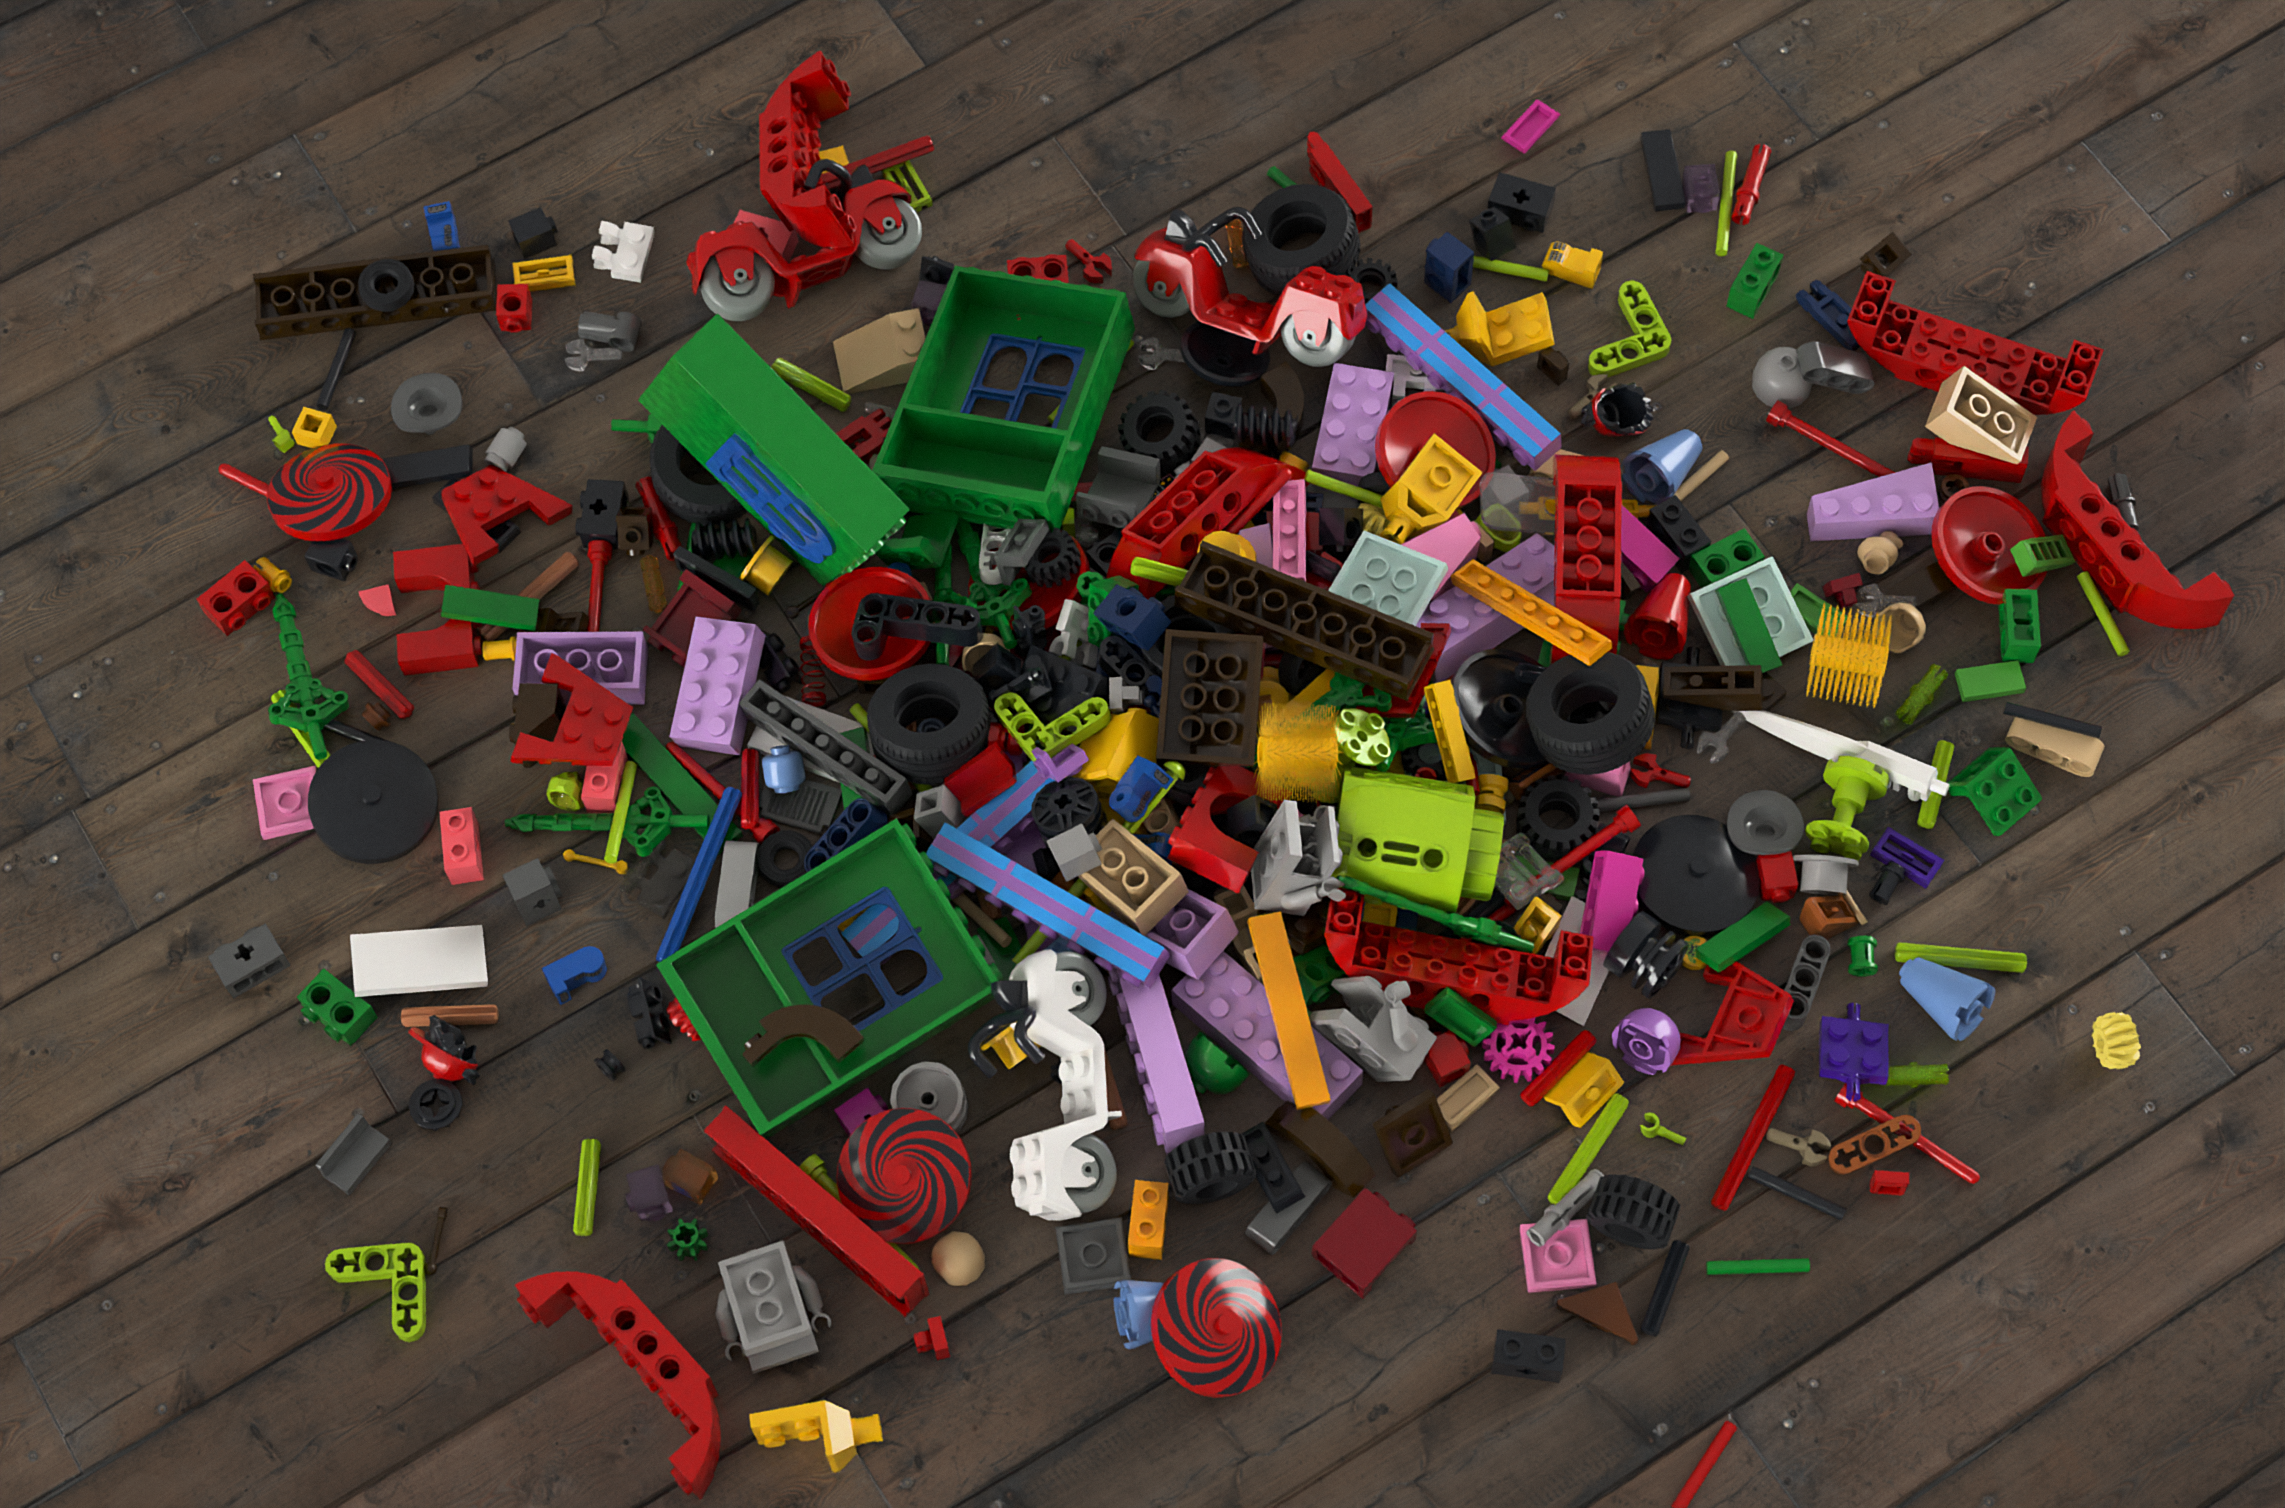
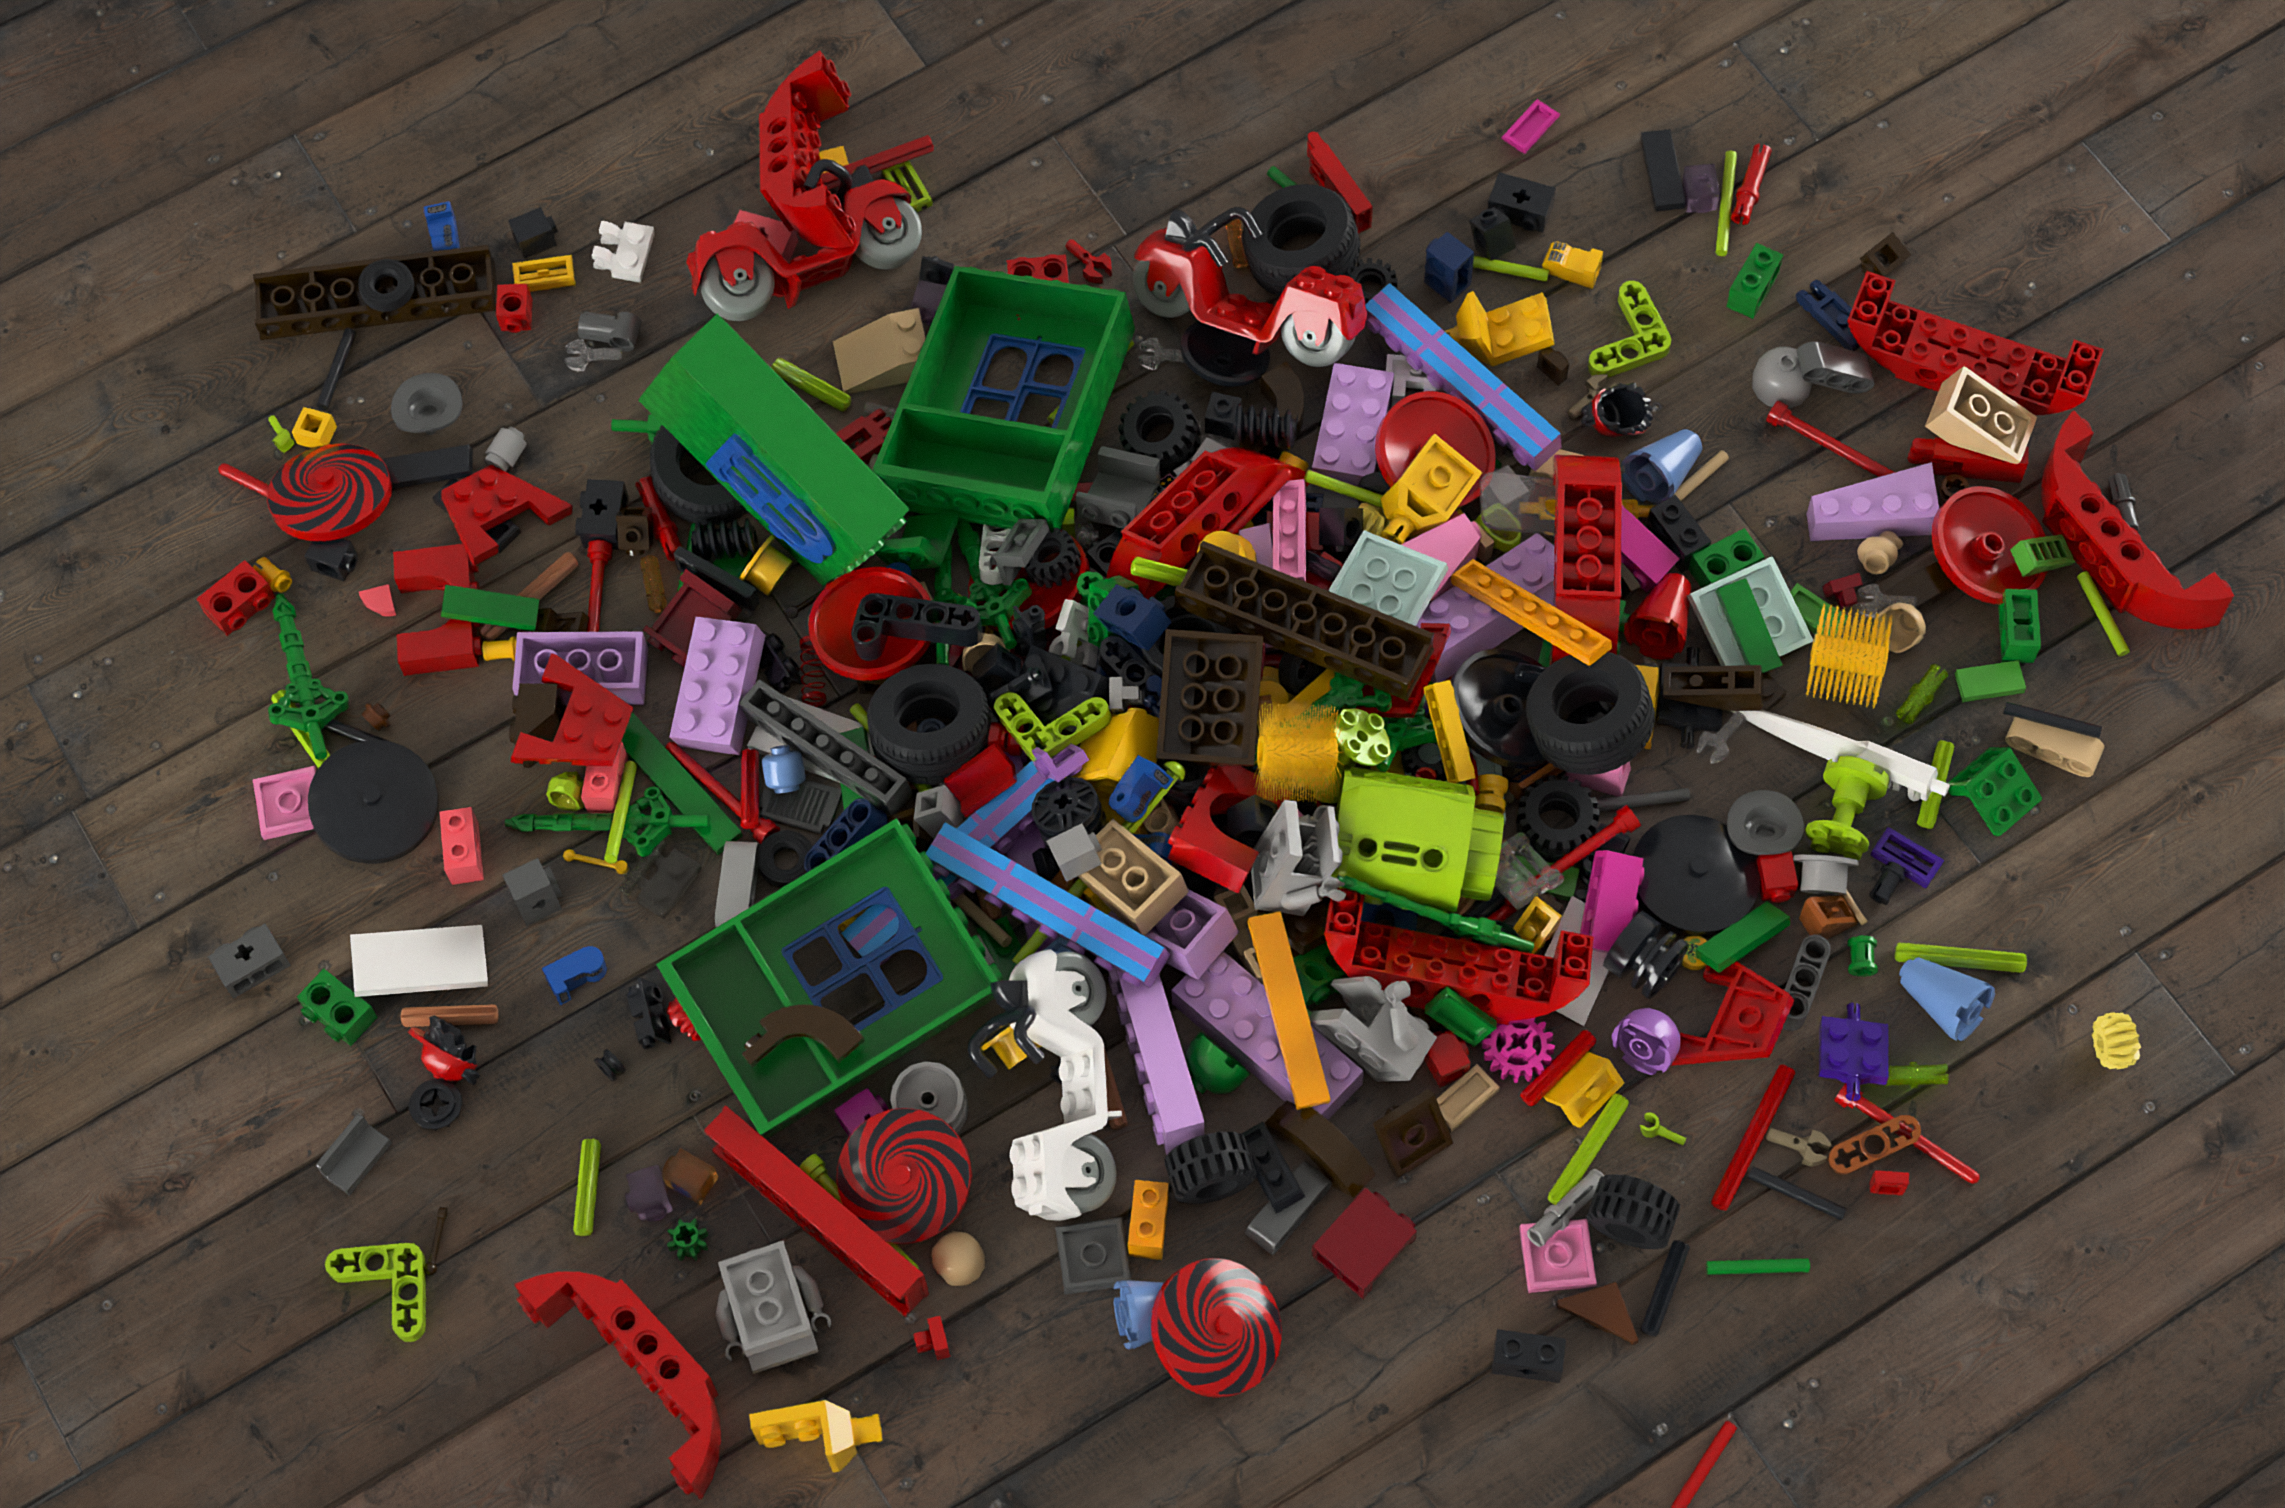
(379, 684): red axle -> none
(700, 873): blue axle -> none
(1380, 914): yellow tile -> none
(1656, 773): red bar -> none

